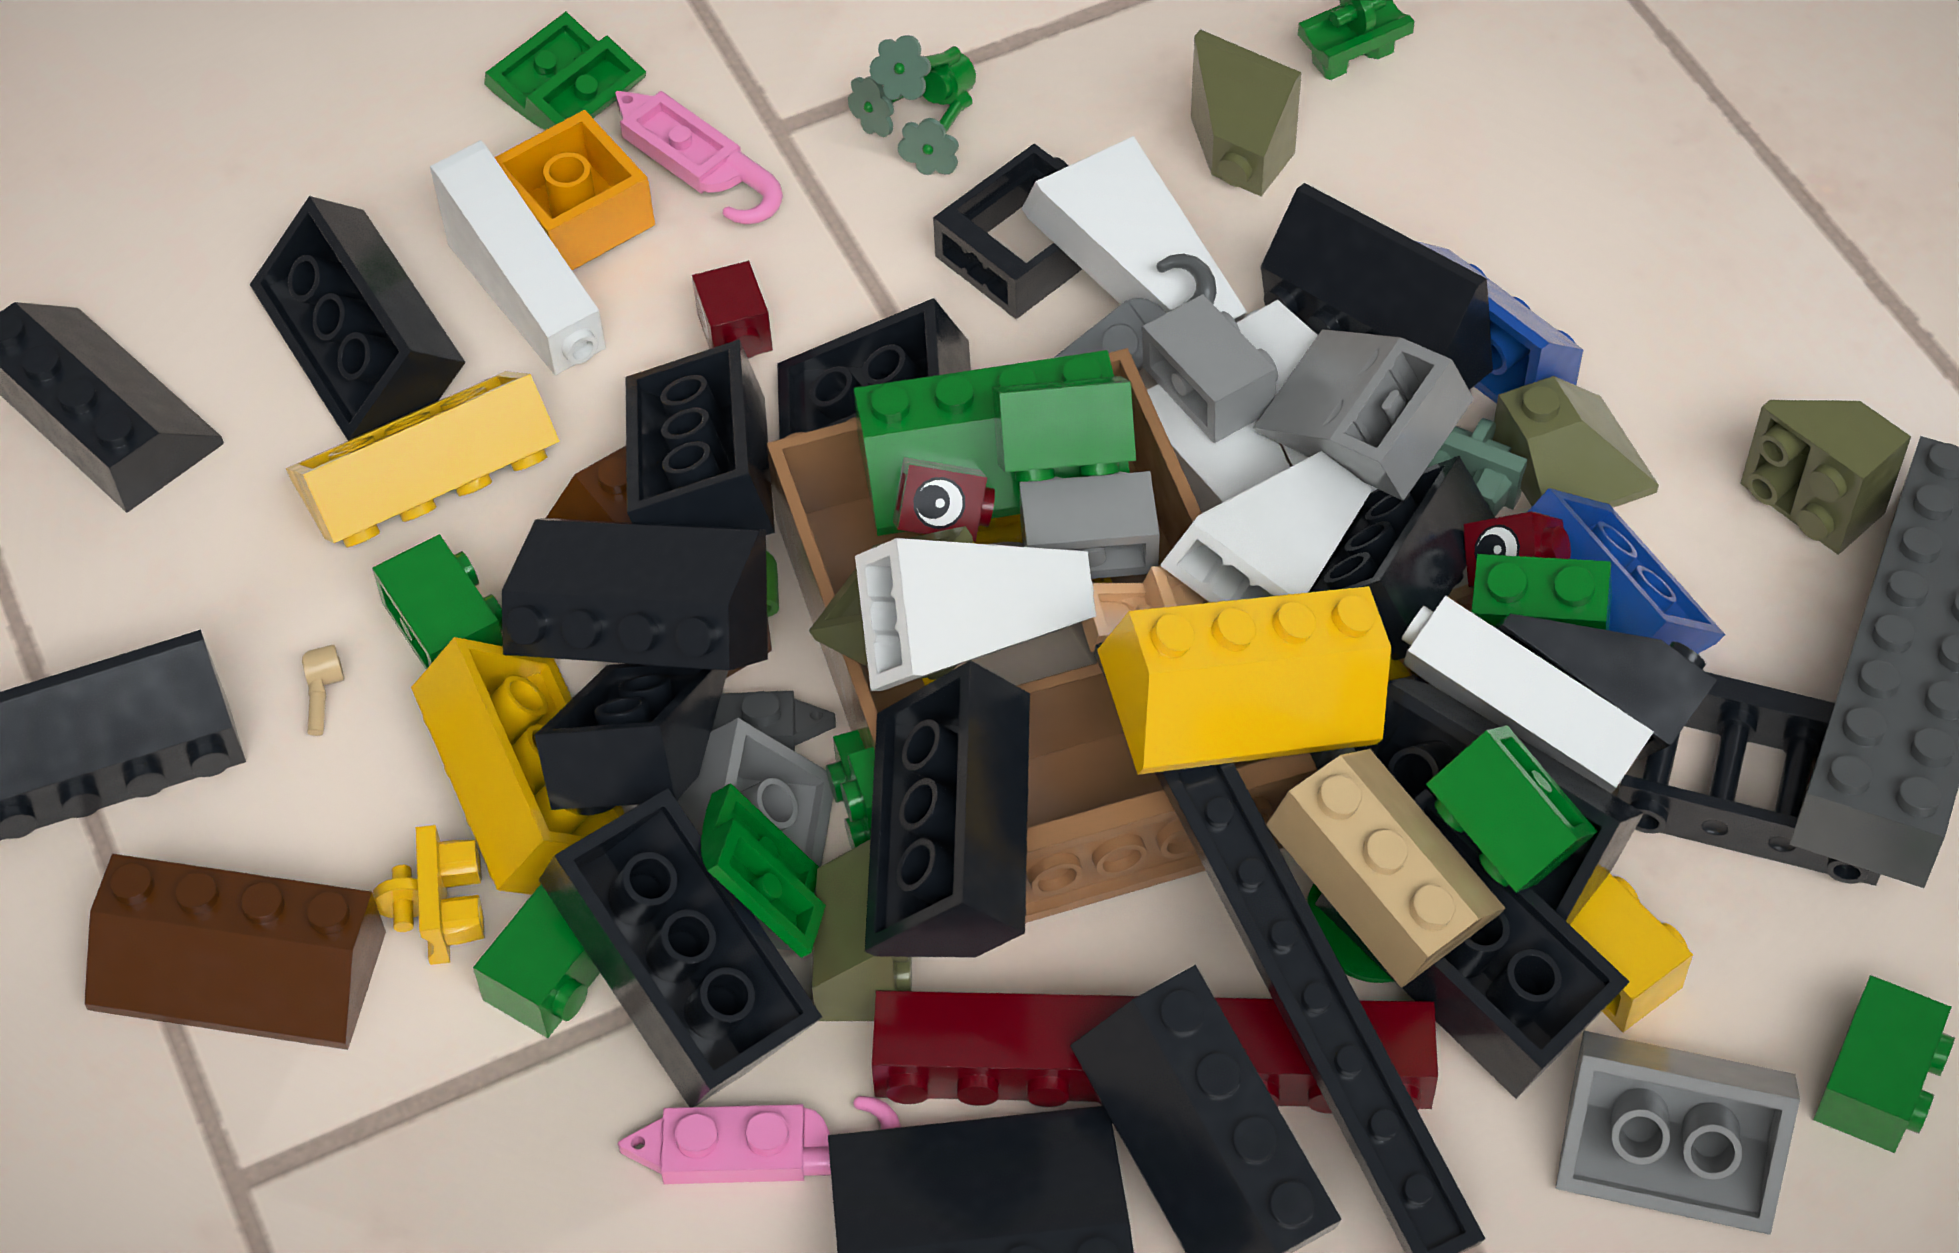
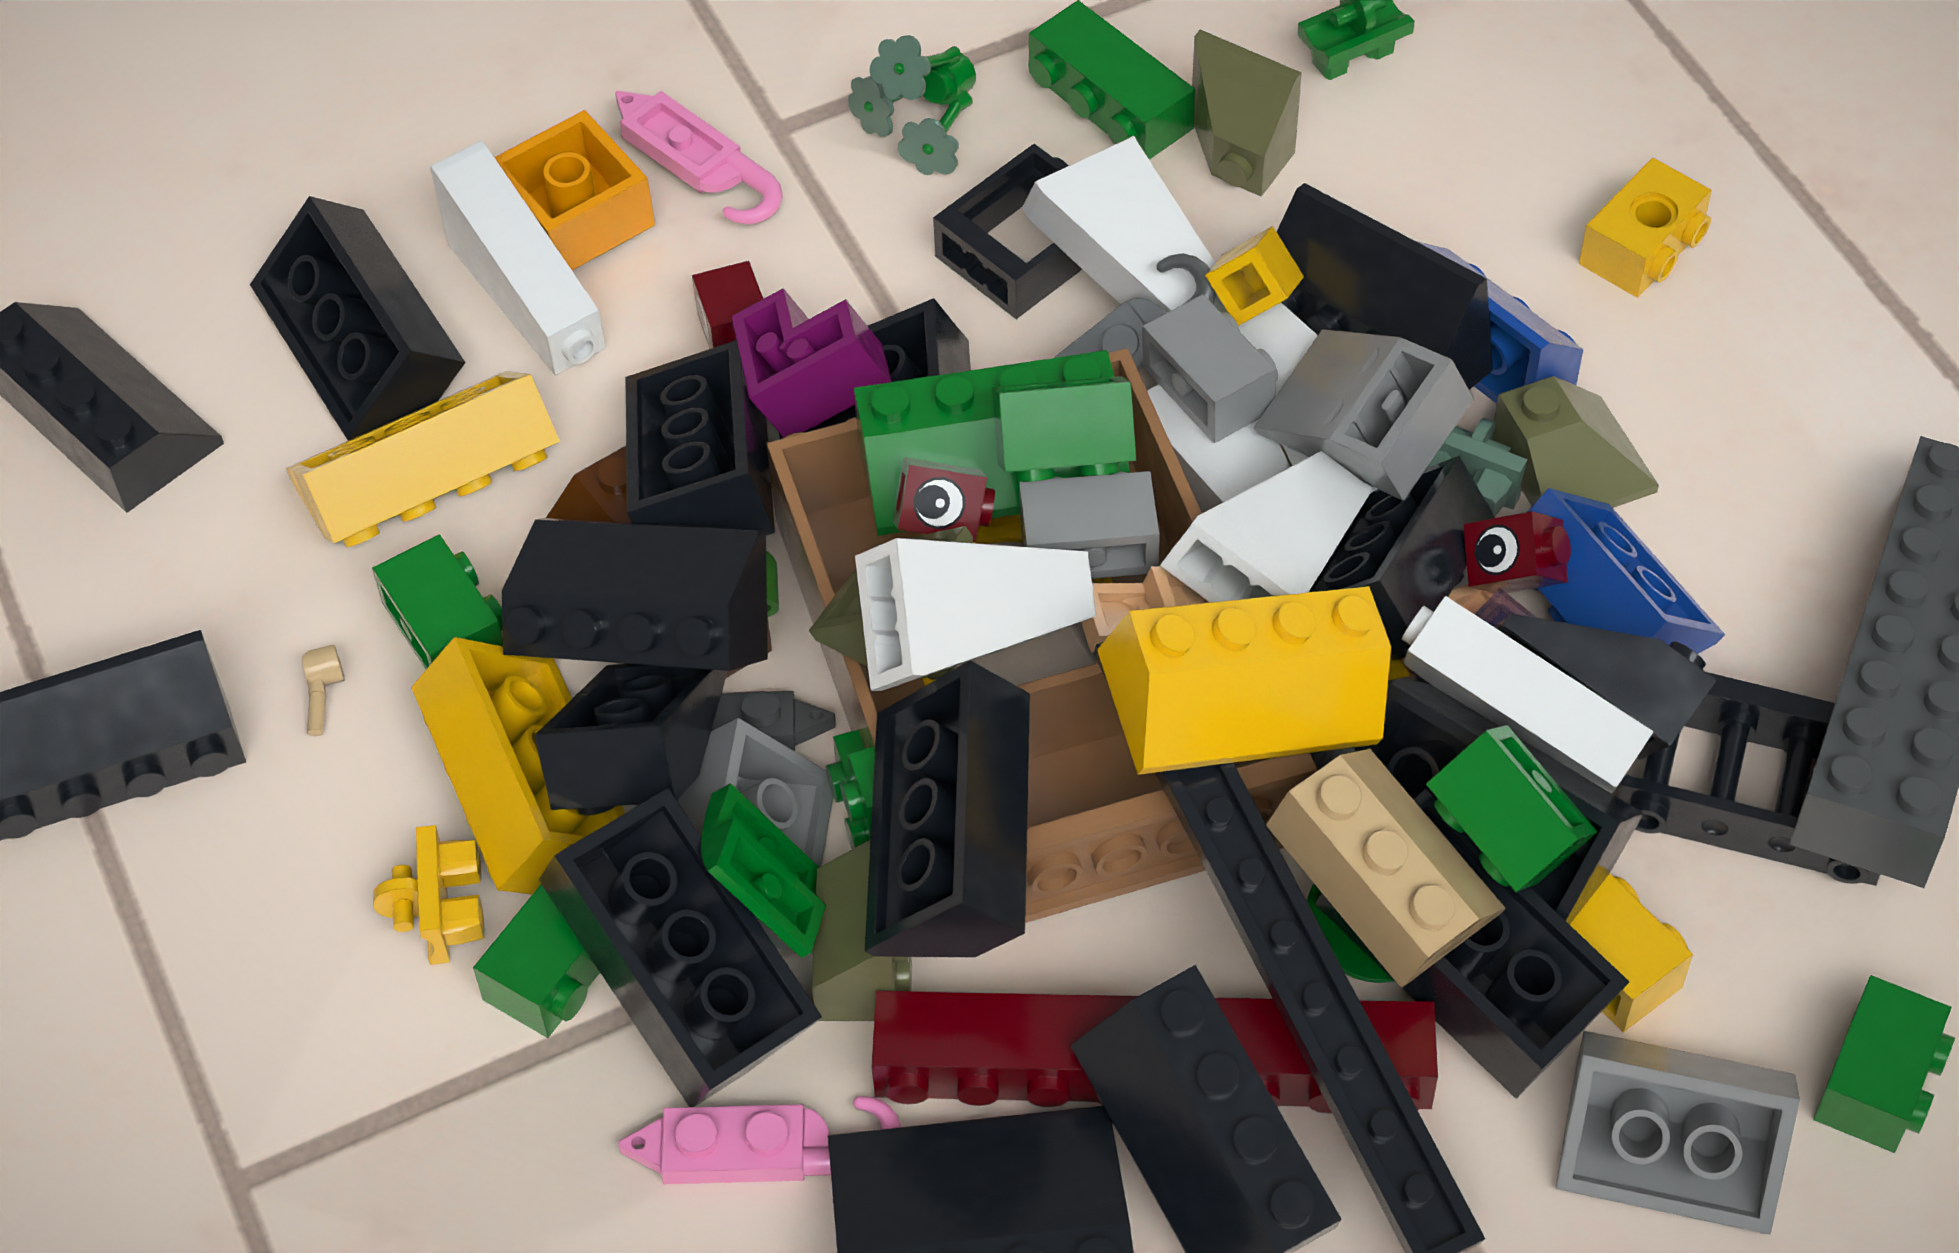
(231, 951): reddish brown slope -> none
(563, 74): green slope -> none
(802, 366): none -> magenta brick
(1111, 79): none -> green brick
(1254, 276): none -> yellow brick
(1543, 589): green brick -> none
(1646, 228): none -> yellow brick
(1825, 466): olive slope -> none

